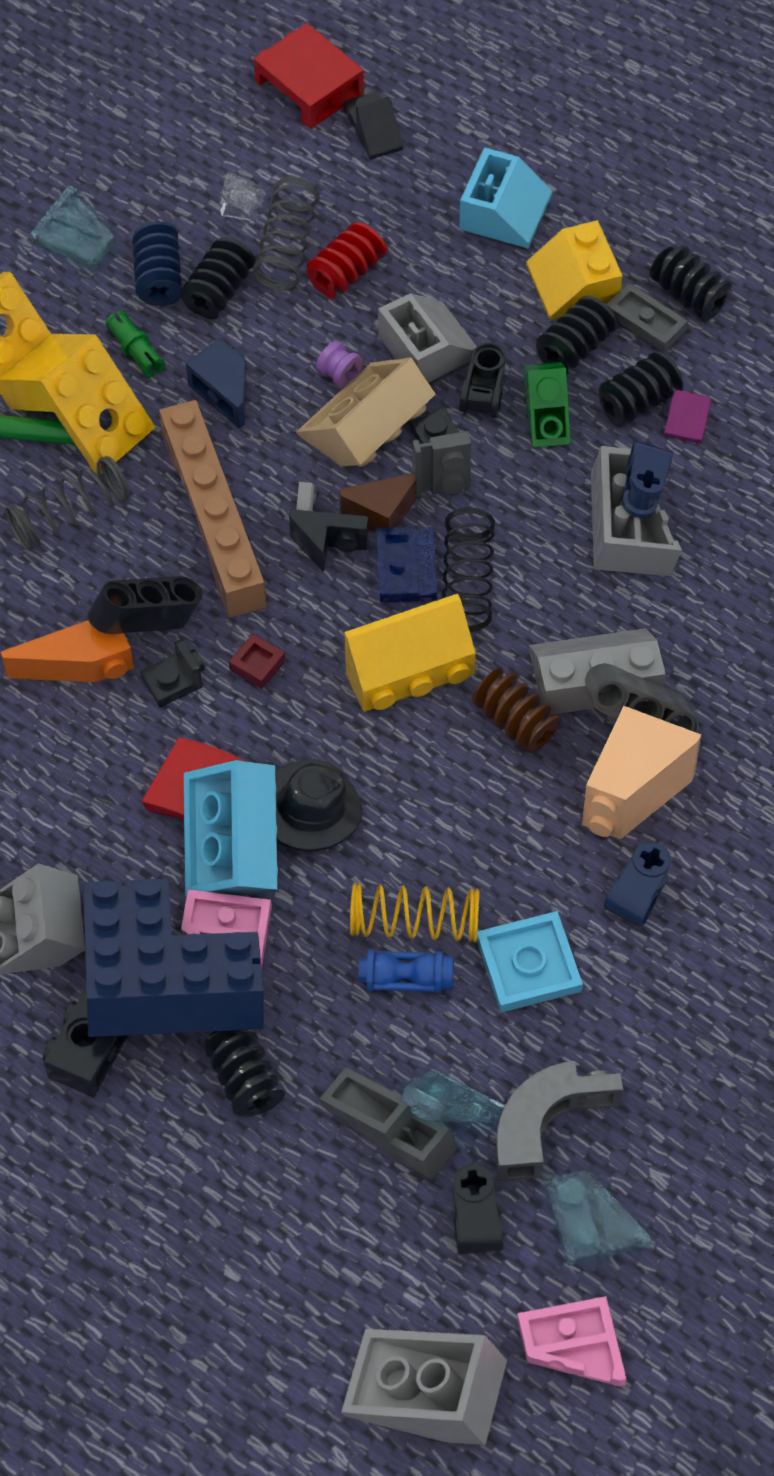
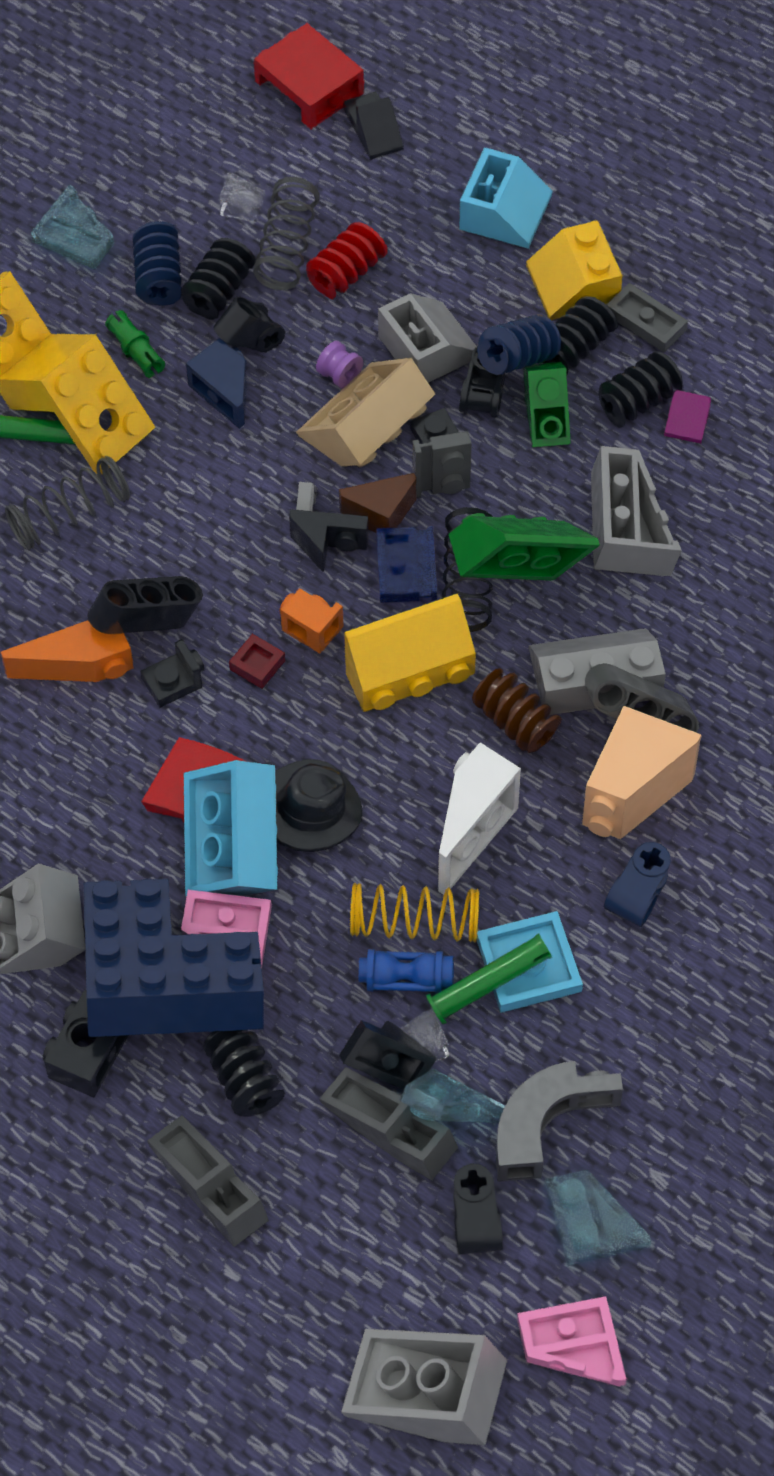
(209, 1180): none -> dark grey slope
(216, 513): medium nougat arch -> none
(249, 326): none -> black piece
(311, 619): none -> orange brick
(387, 1054): none -> black slope
(428, 1033): none -> clear slope
(479, 806): none -> white slope
(489, 978): none -> green pin
(518, 344): none -> dark blue piece
(518, 547): none -> green slope
(645, 478): dark blue piece -> none
(691, 281): black piece -> none

